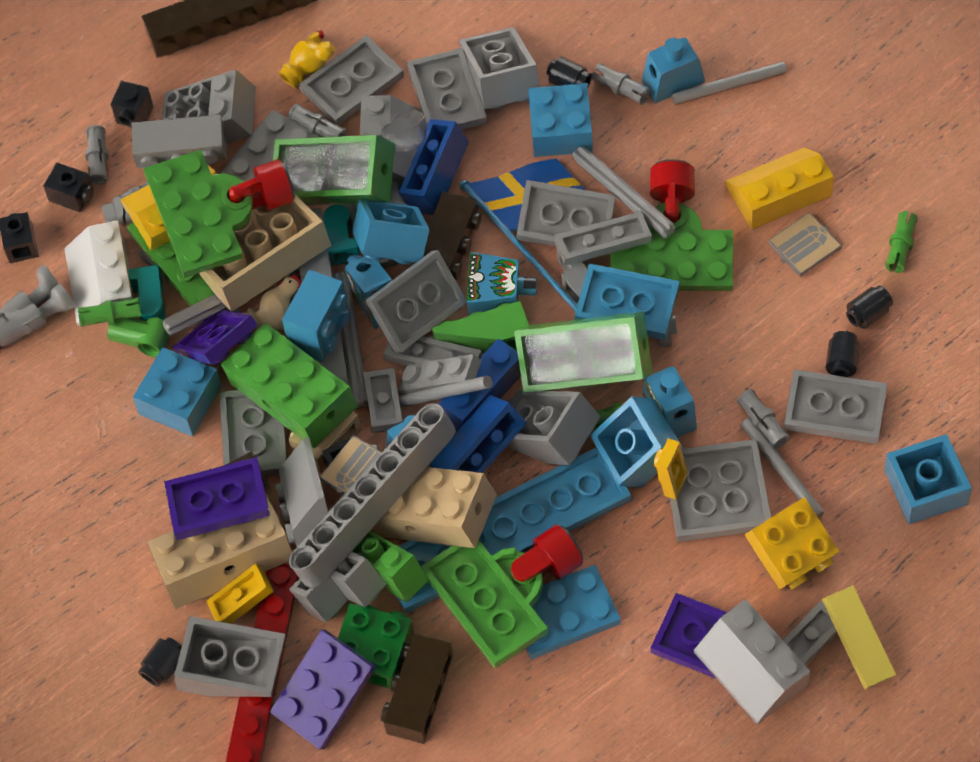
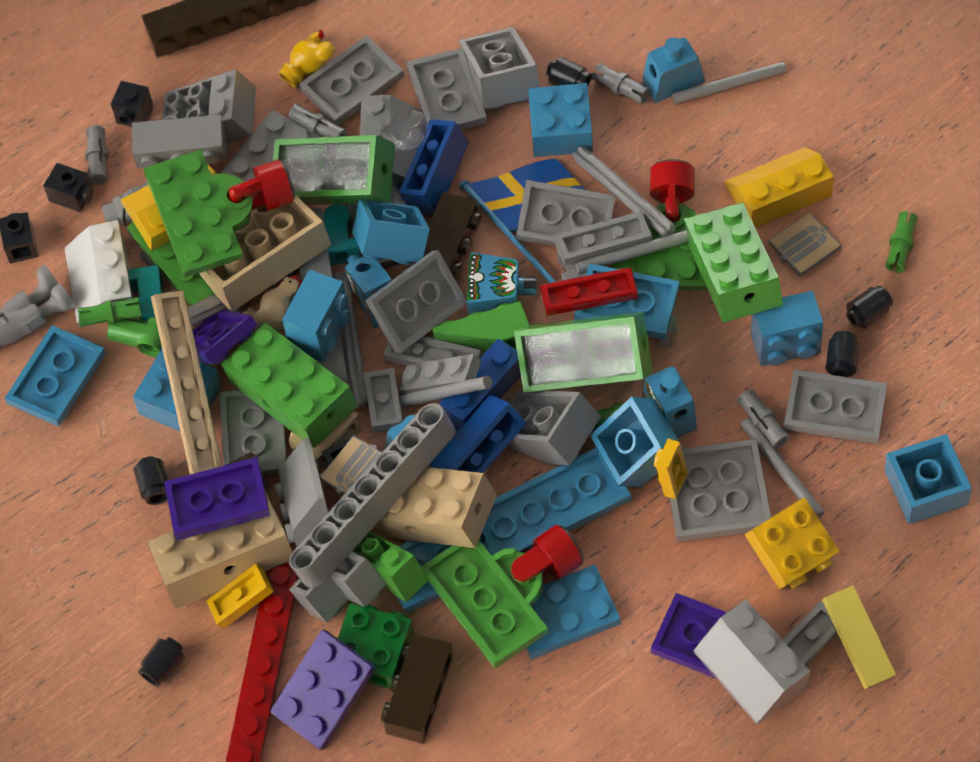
(55, 375): none -> dark azure plate
(150, 478): none -> black brick
(186, 381): none -> tan tile
(228, 659): light grey slope -> none
(588, 291): none -> red tile
(633, 251): none -> light grey bar
(733, 262): none -> bright green brick
(788, 330): none -> dark azure brick

